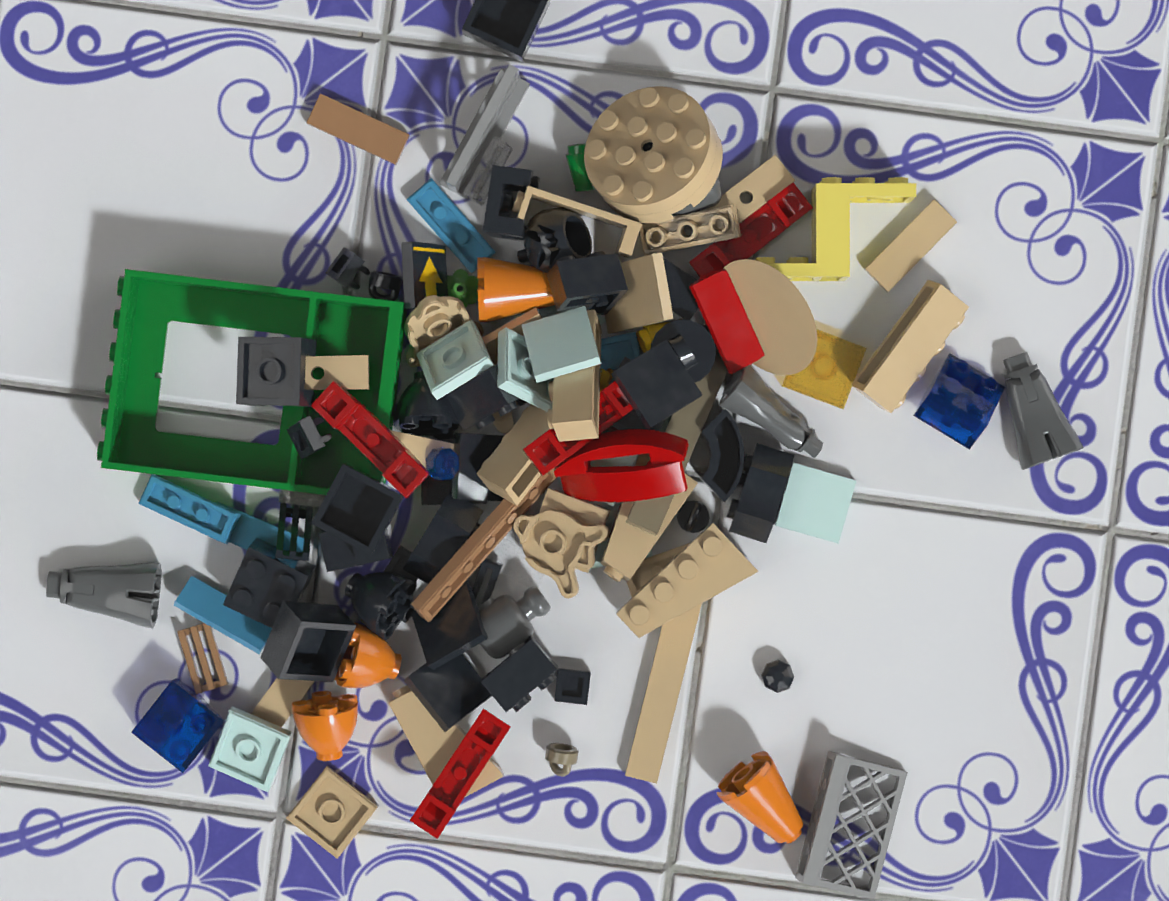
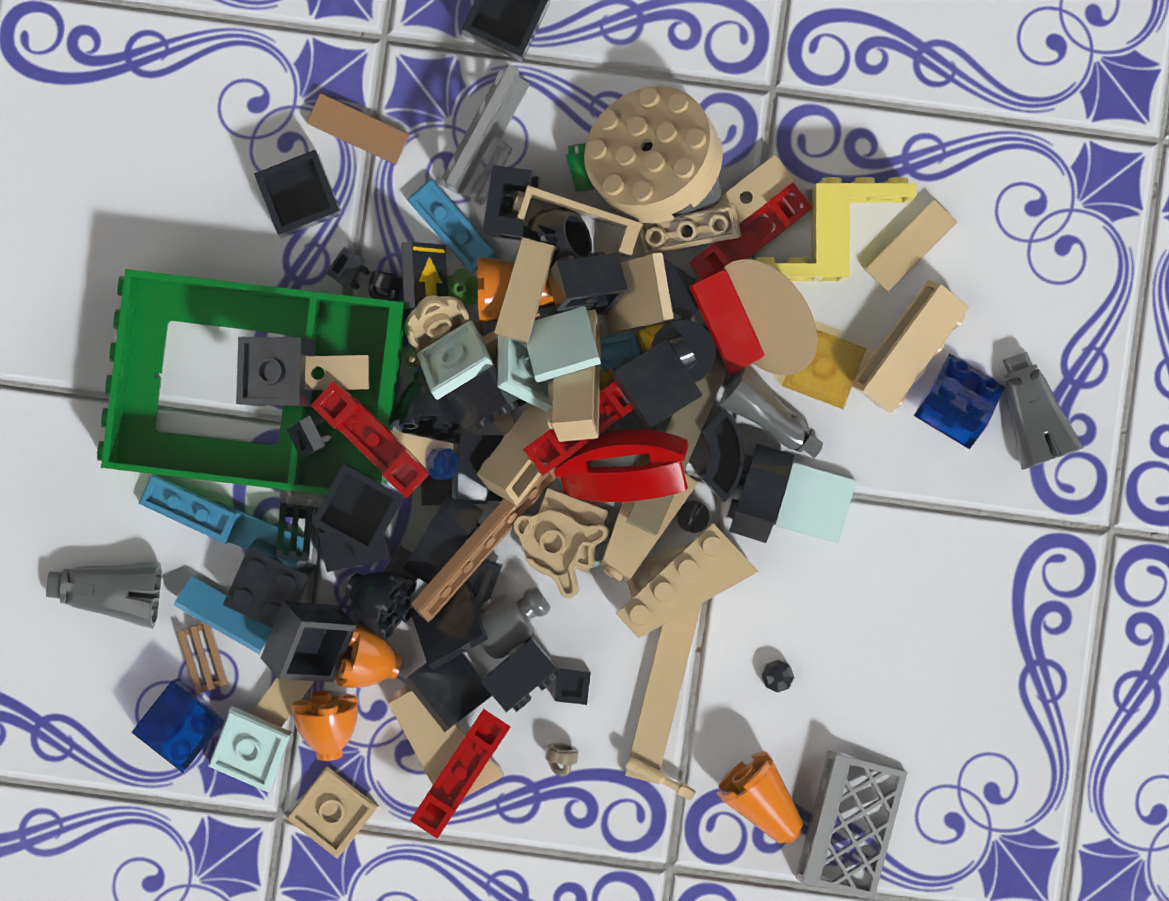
(298, 194): none -> black piece
(525, 290): none -> tan tile
(658, 777): none -> tan piece

